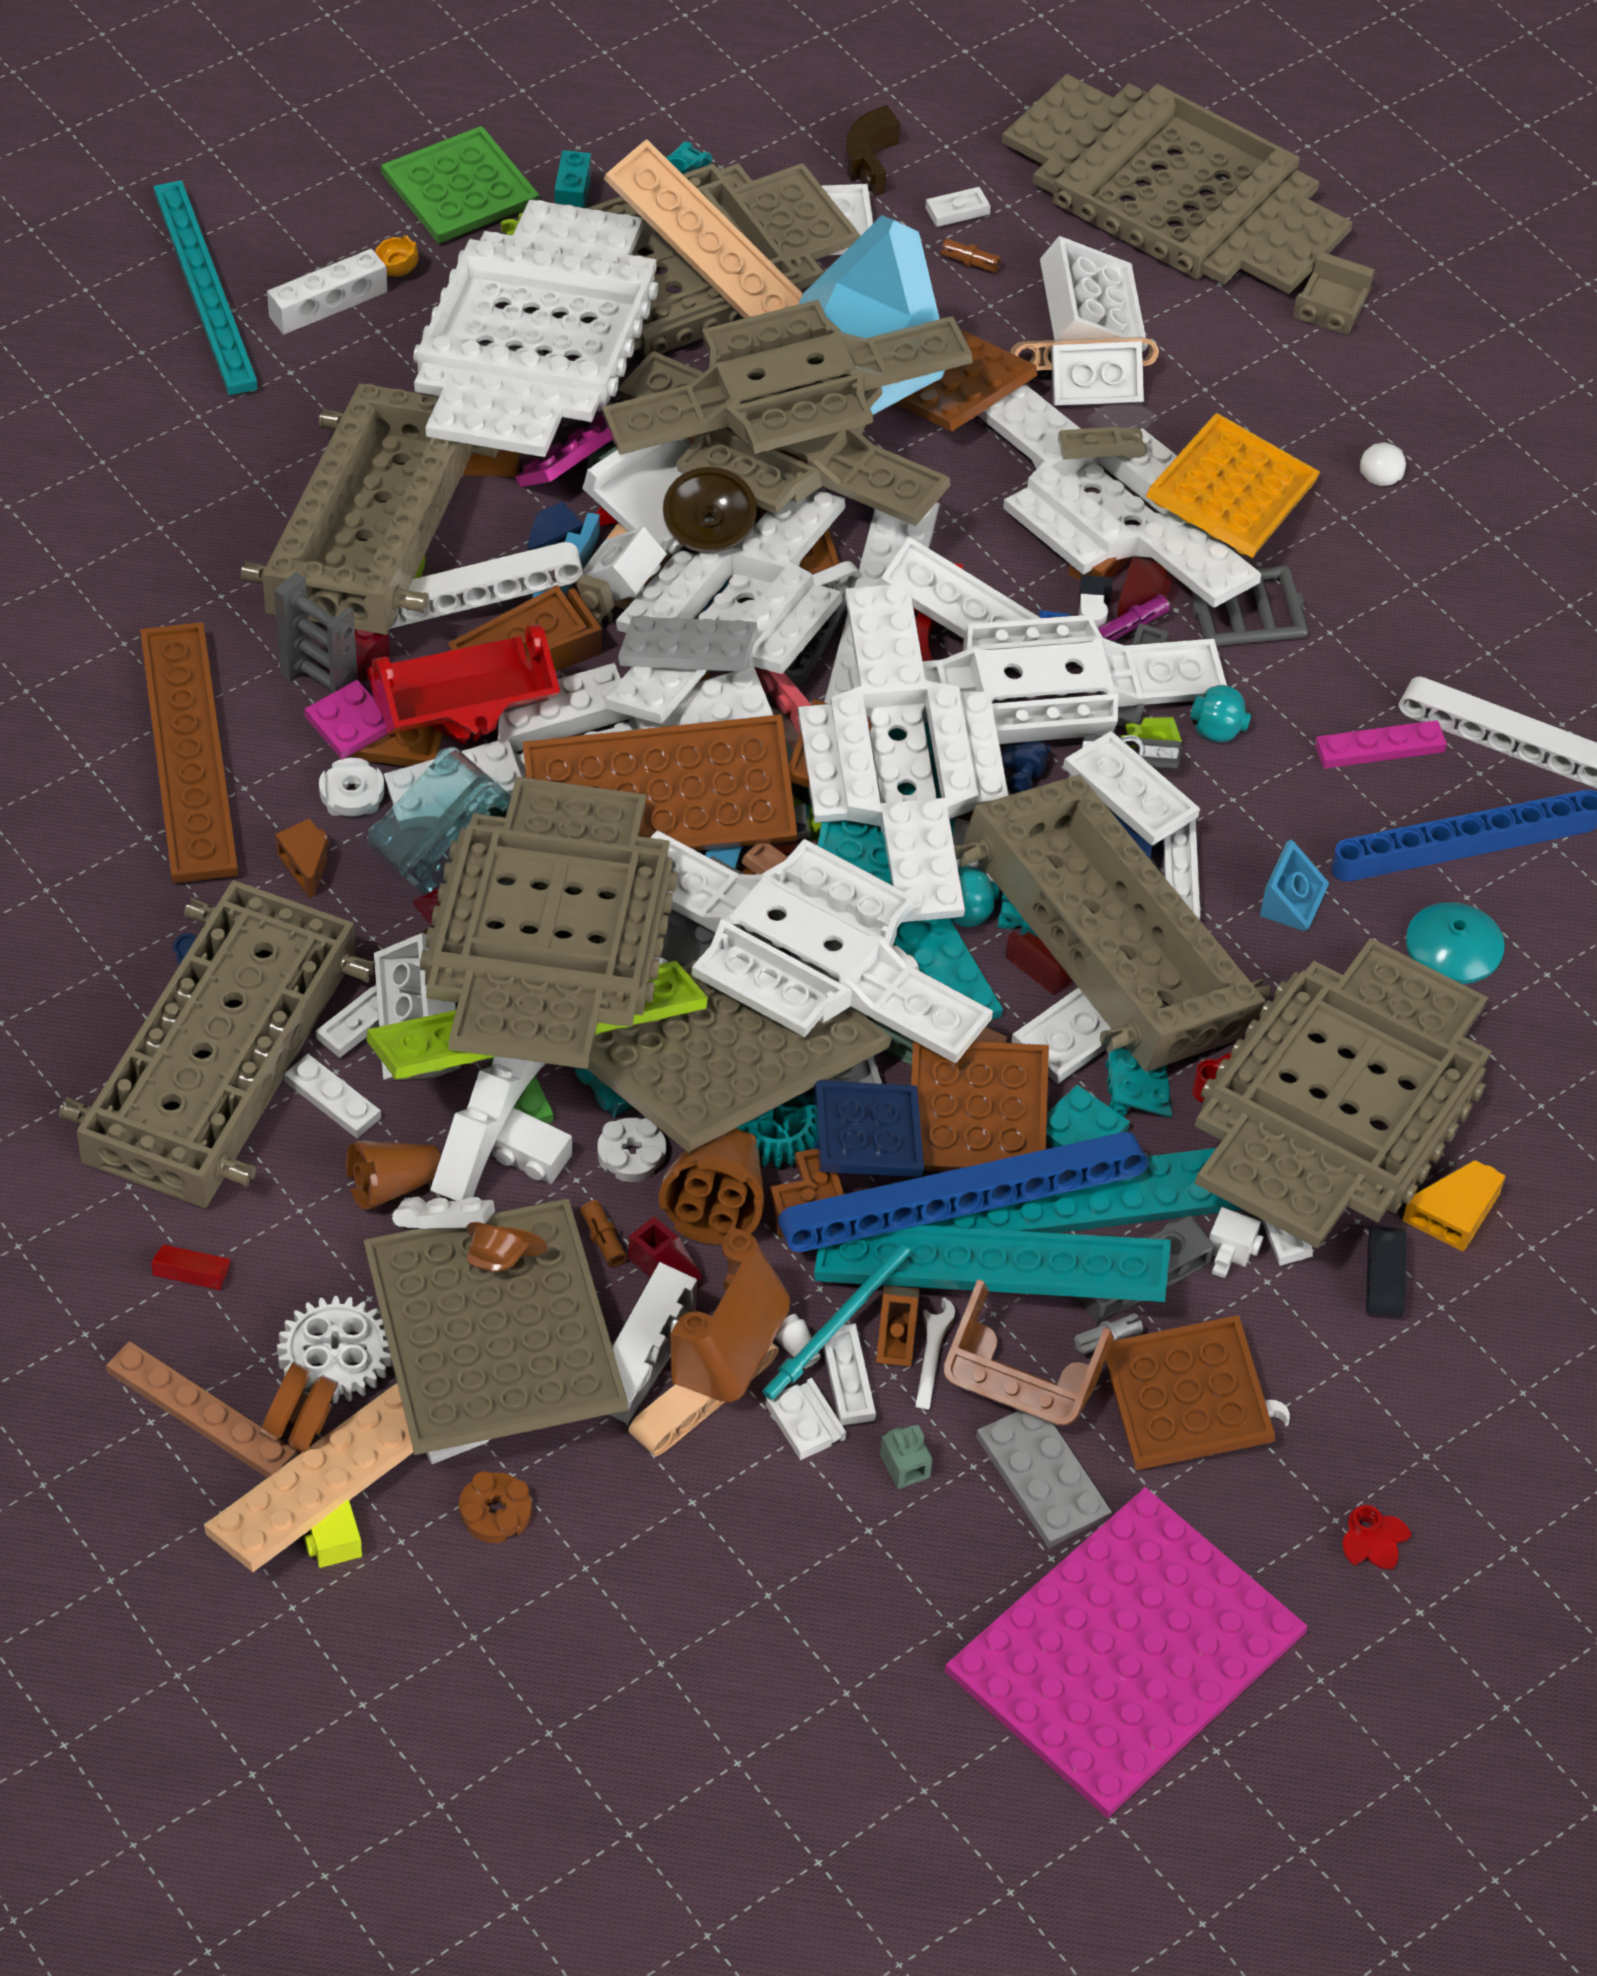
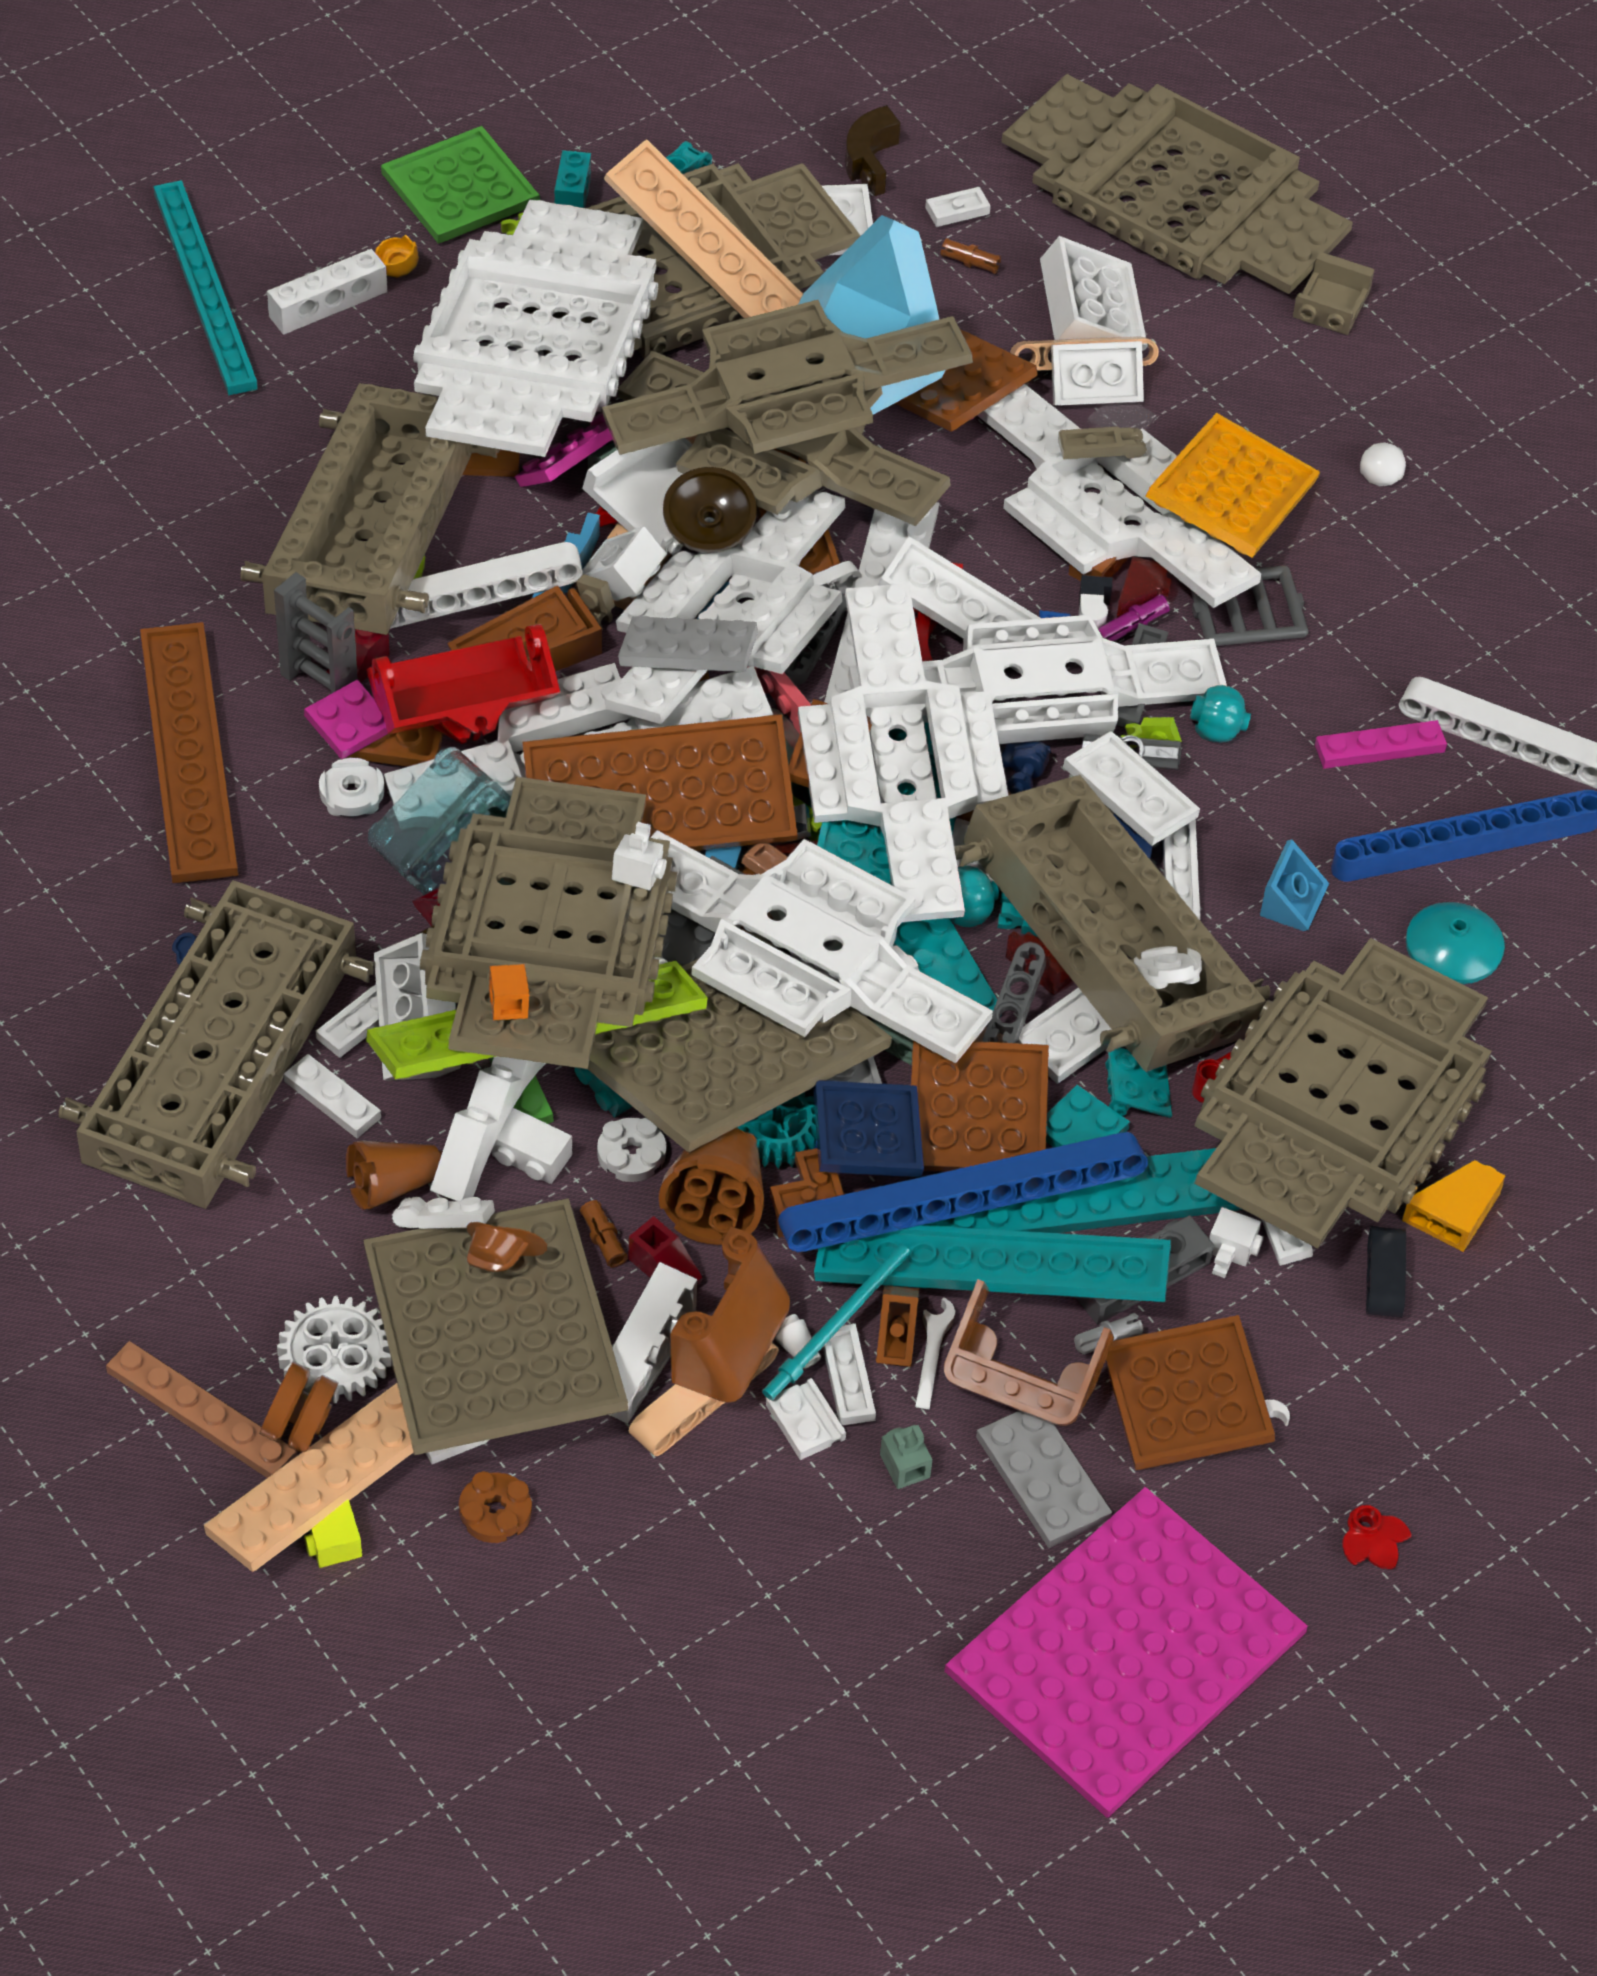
(190, 1266): red slope -> none
(303, 854): dark orange slope -> none
(508, 992): none -> orange brick
(552, 526): dark blue slope -> none
(638, 859): none -> white brick
(1011, 1001): none -> dark grey beam
(1167, 966): none -> white plate

